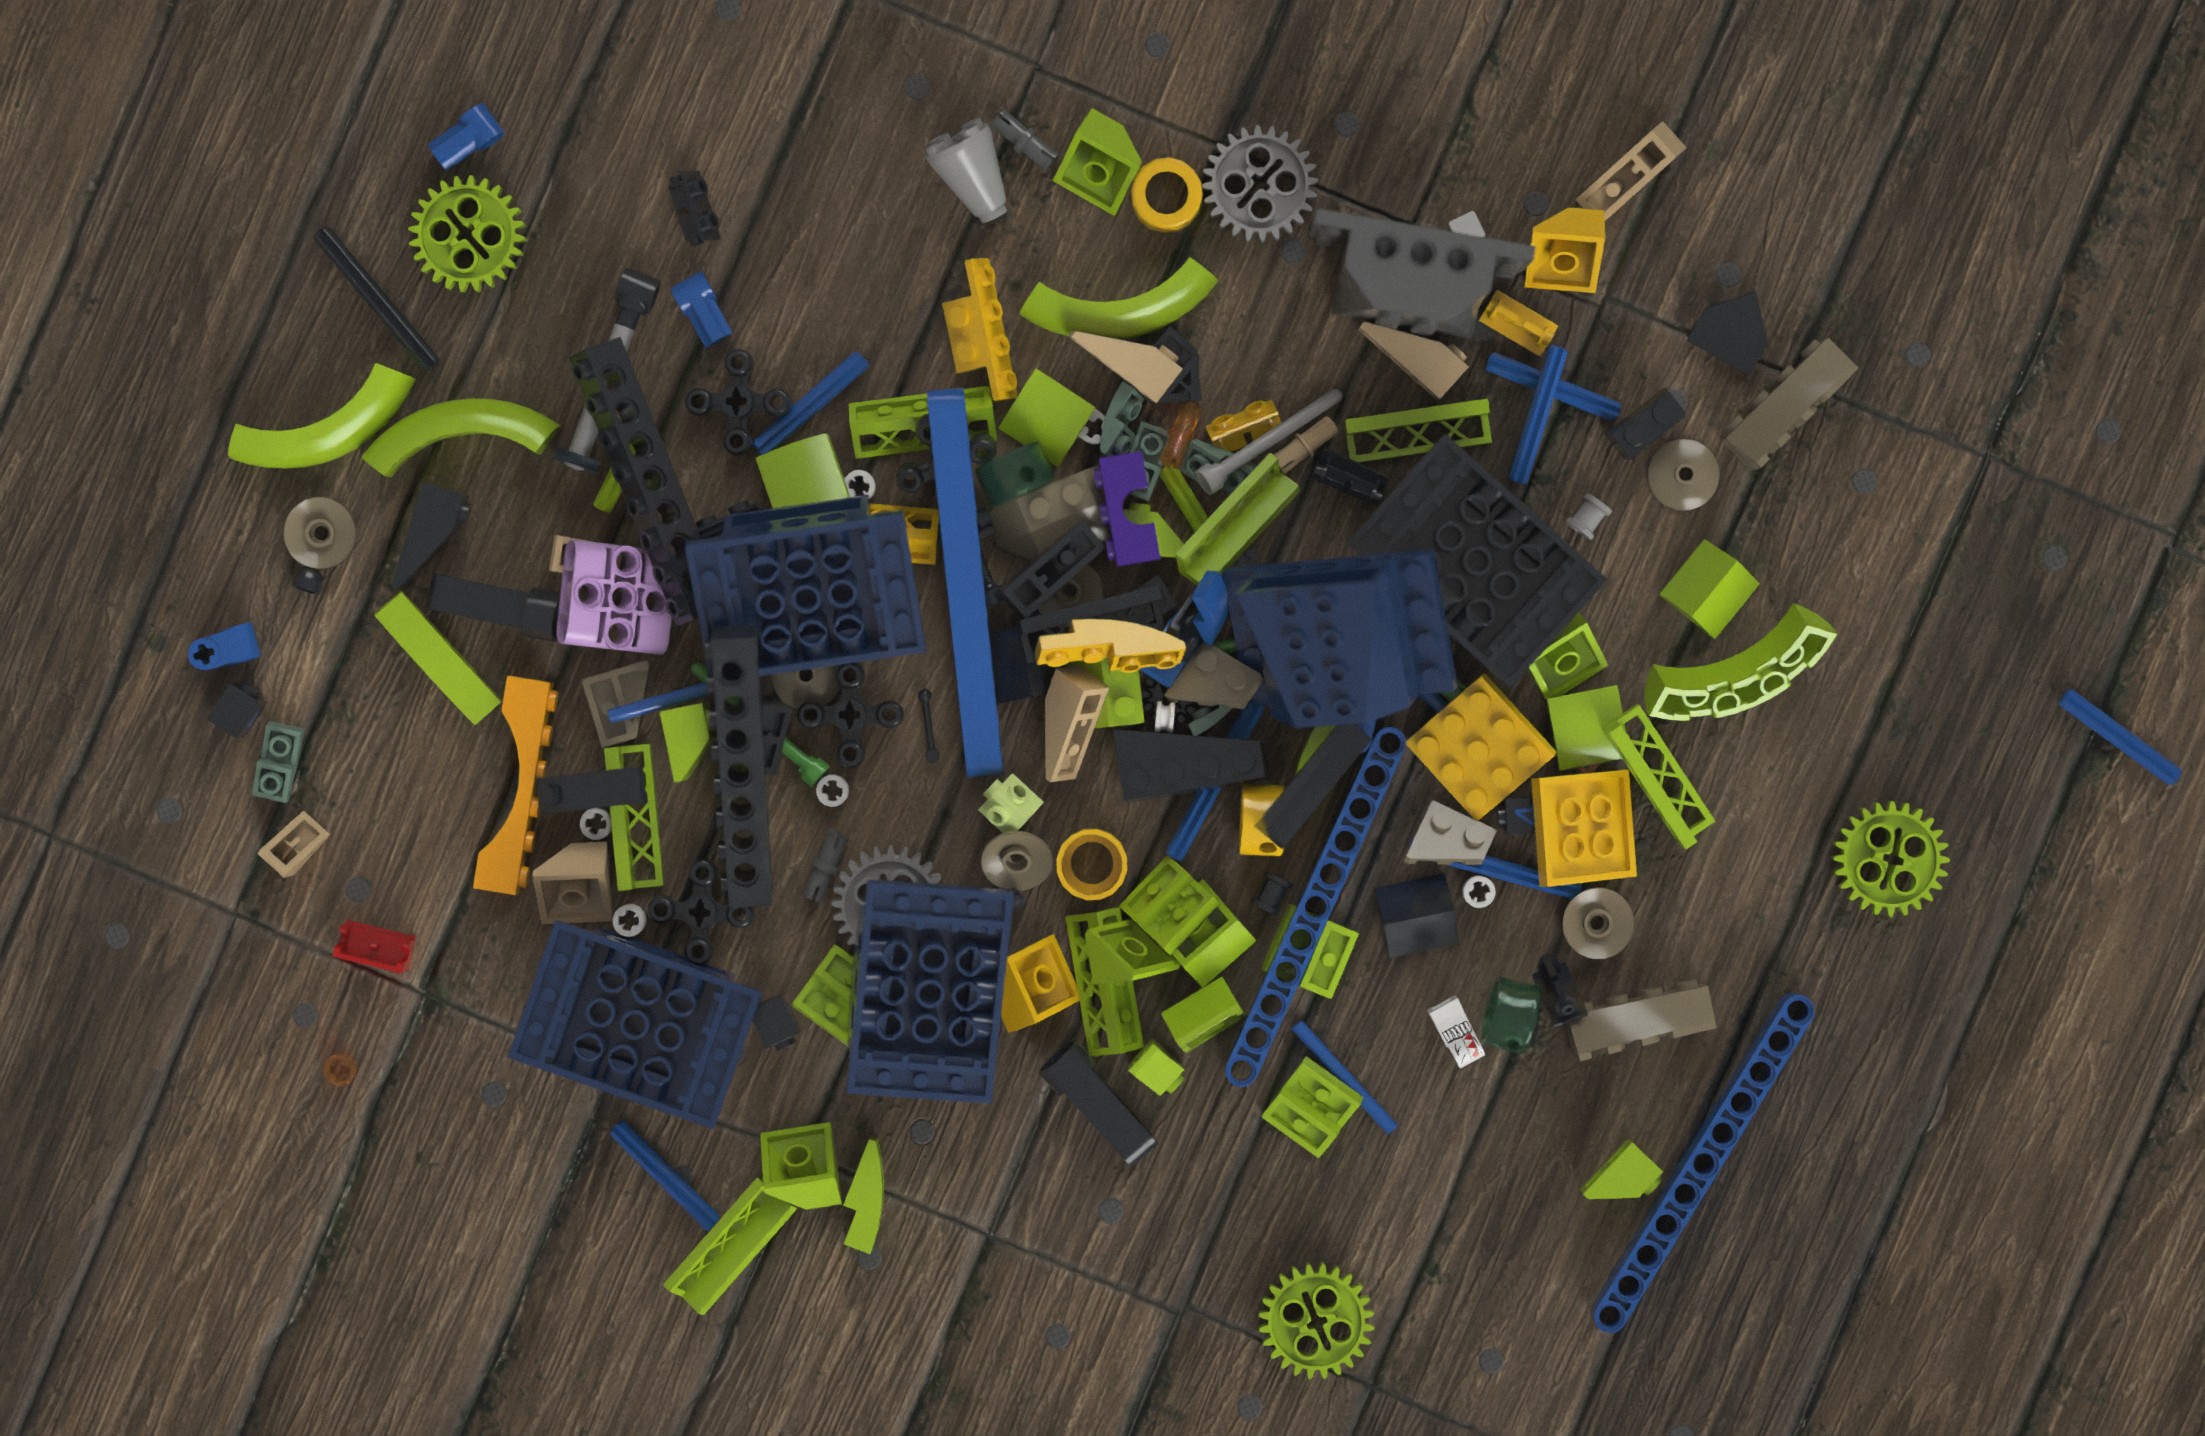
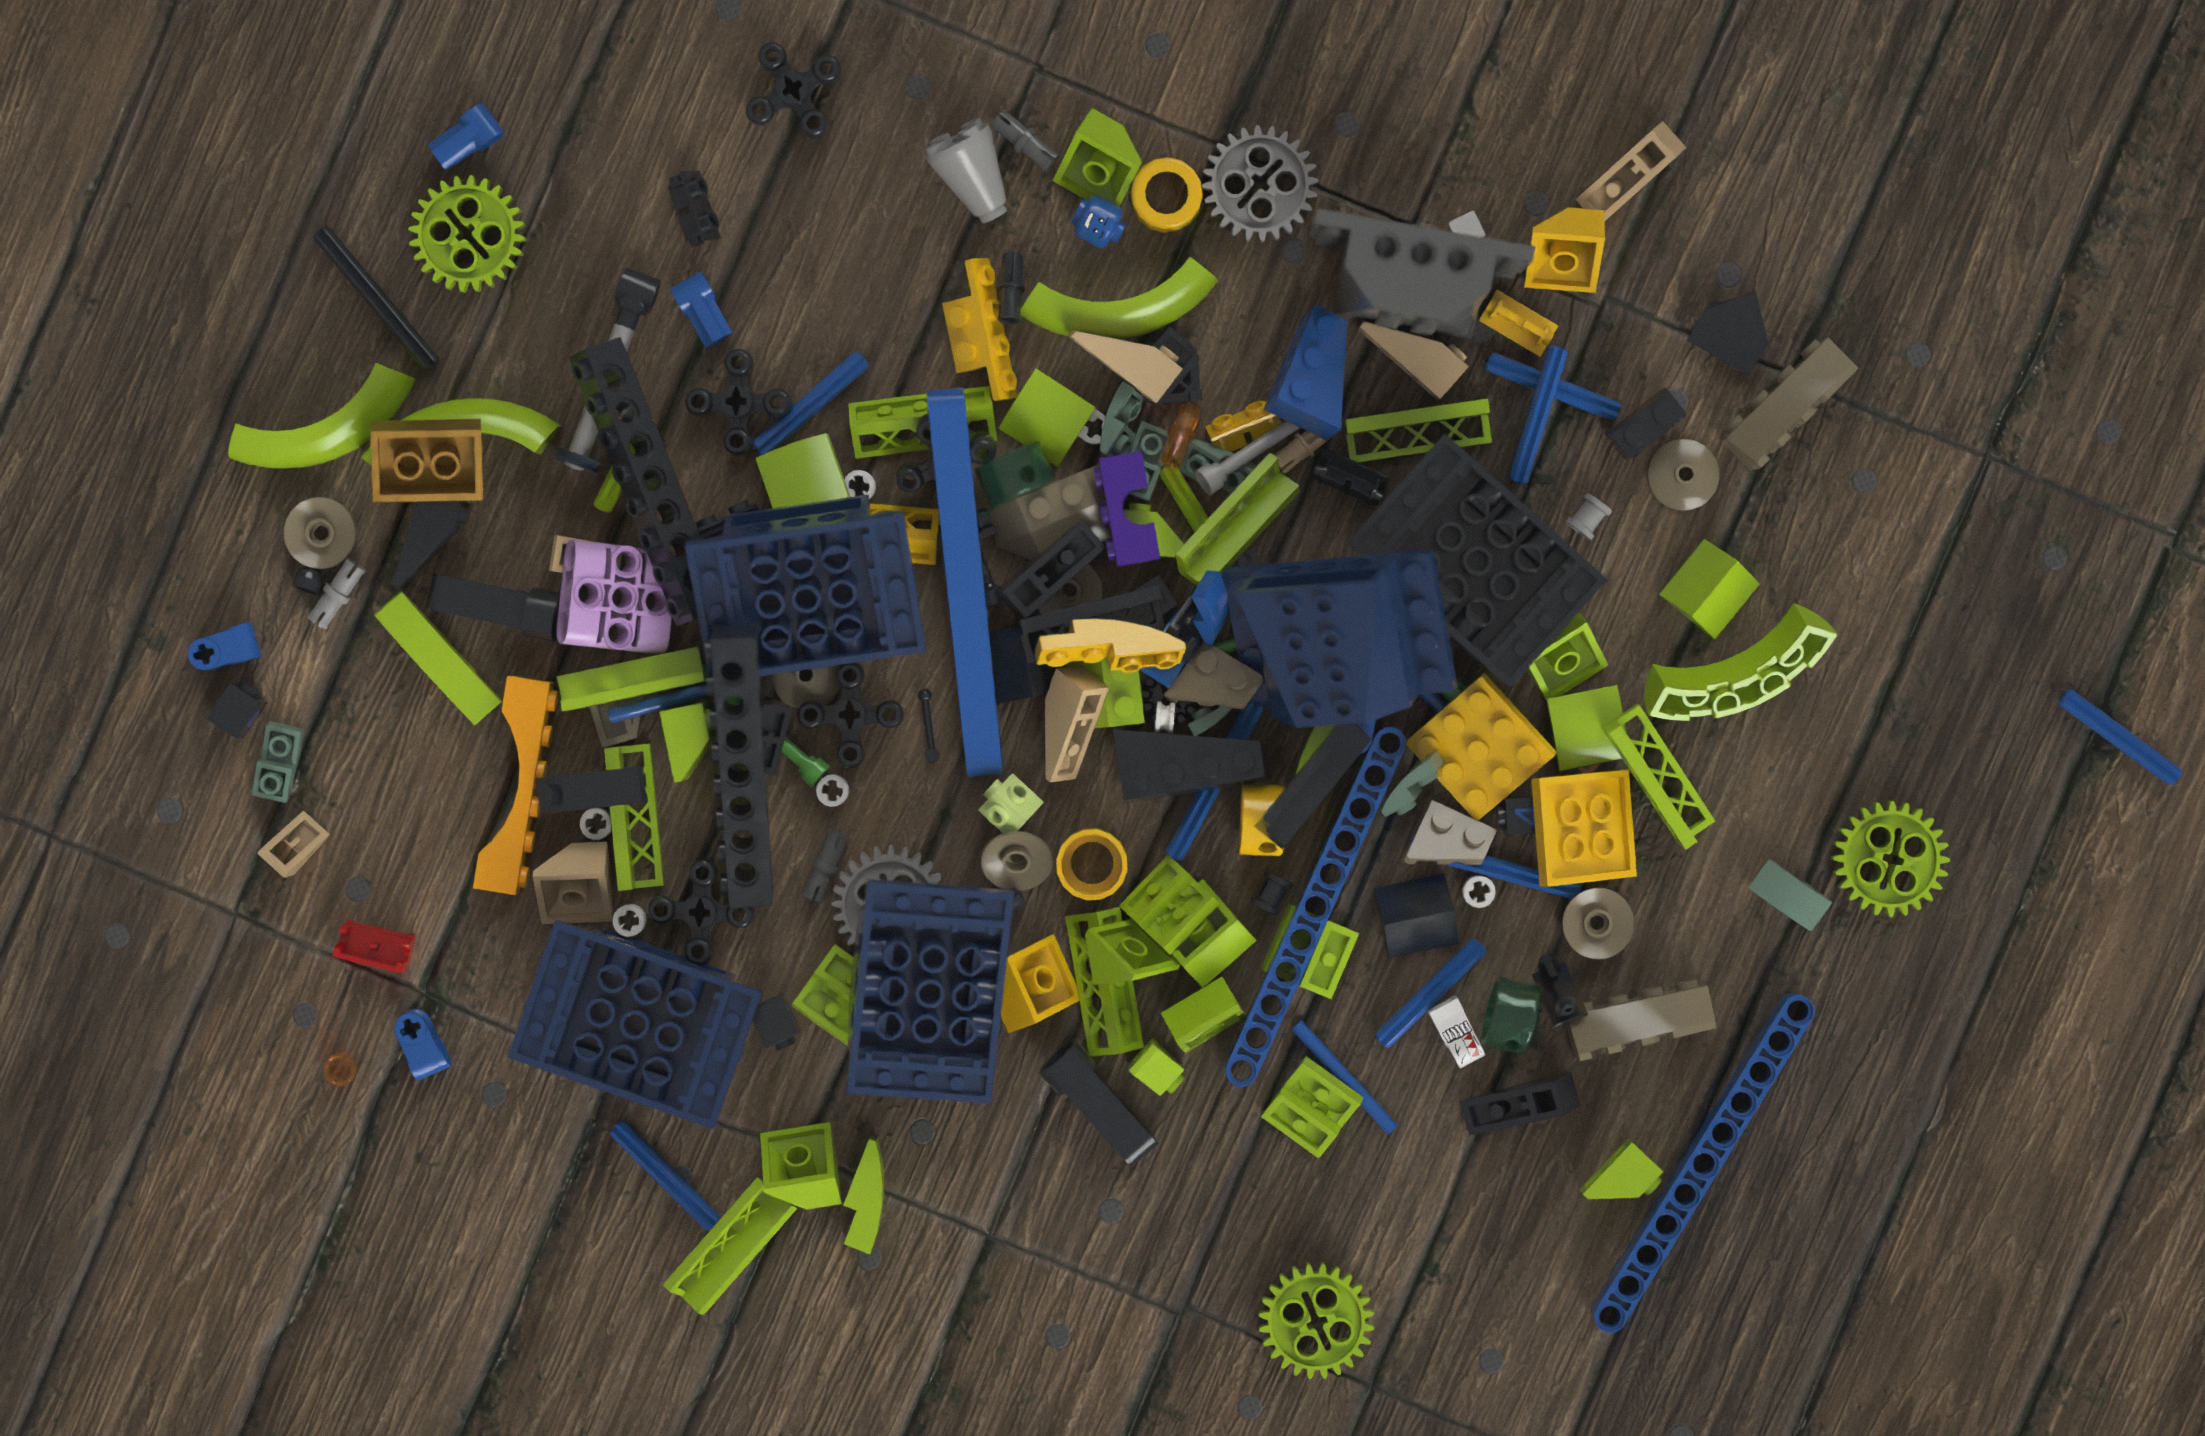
(336, 593): none -> light grey pin
(424, 1050): none -> blue piece
(426, 460): none -> pearl gold brick
(631, 679): none -> lime fence
(808, 80): none -> black gear
(1011, 288): none -> black axle
(1098, 221): none -> blue head
(1312, 375): none -> blue wedge
(1404, 795): none -> sand green slope
(1430, 993): none -> blue axle
(1521, 1104): none -> black slope
(1790, 895): none -> sand green slope

